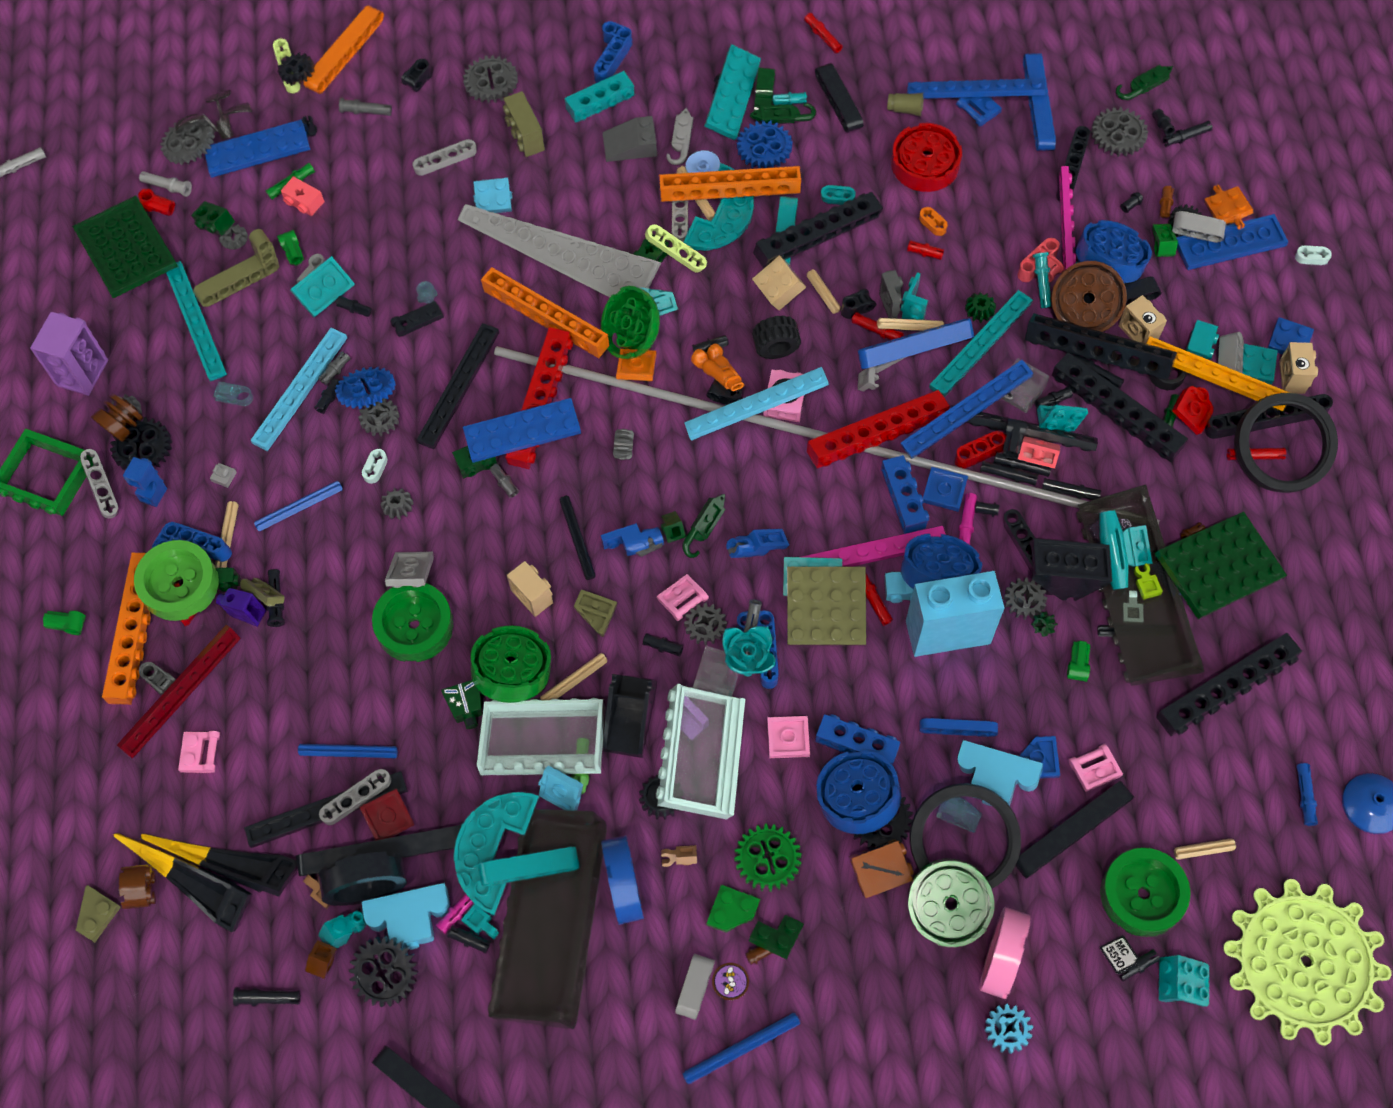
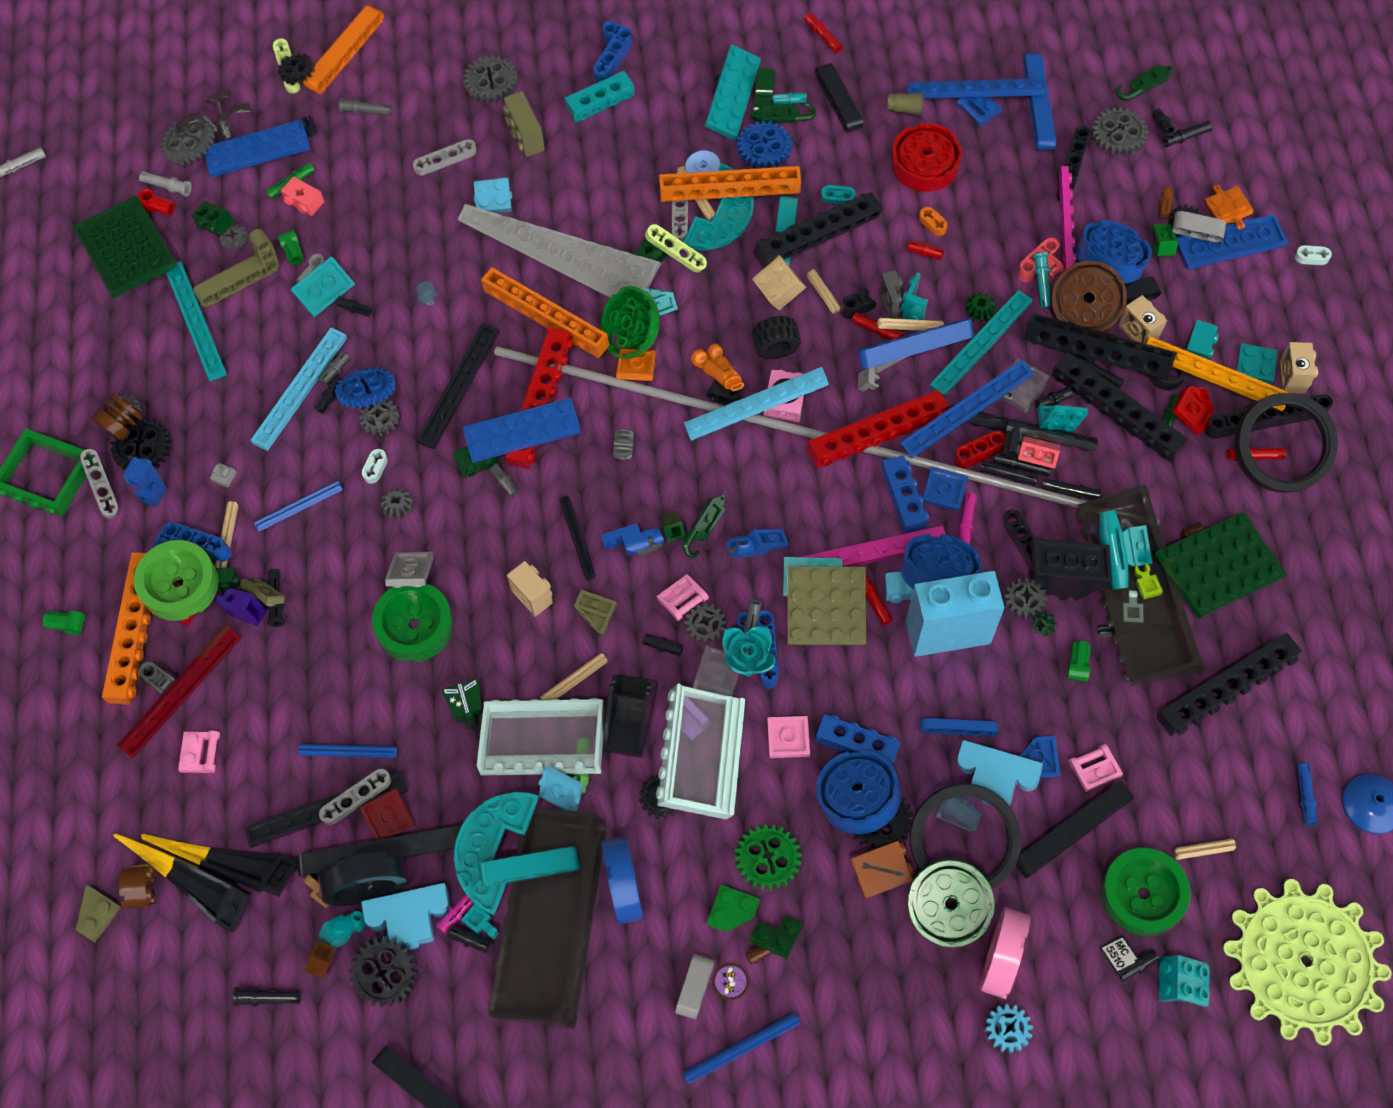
(69, 353): medium lavender brick -> none
(229, 392): clear light blue piece -> none
(417, 74): black piece -> none
(417, 319): black plate -> none
(514, 680): green brick -> none
(631, 140): dark grey slope -> none
(681, 136): light grey plate -> none
(682, 855): medium nougat plate -> none
(722, 341): black axle -> none
(987, 508): black pin -> none
(1135, 199): black pin -> none
(1231, 351): light grey beam -> none
(1286, 332): blue plate -> none

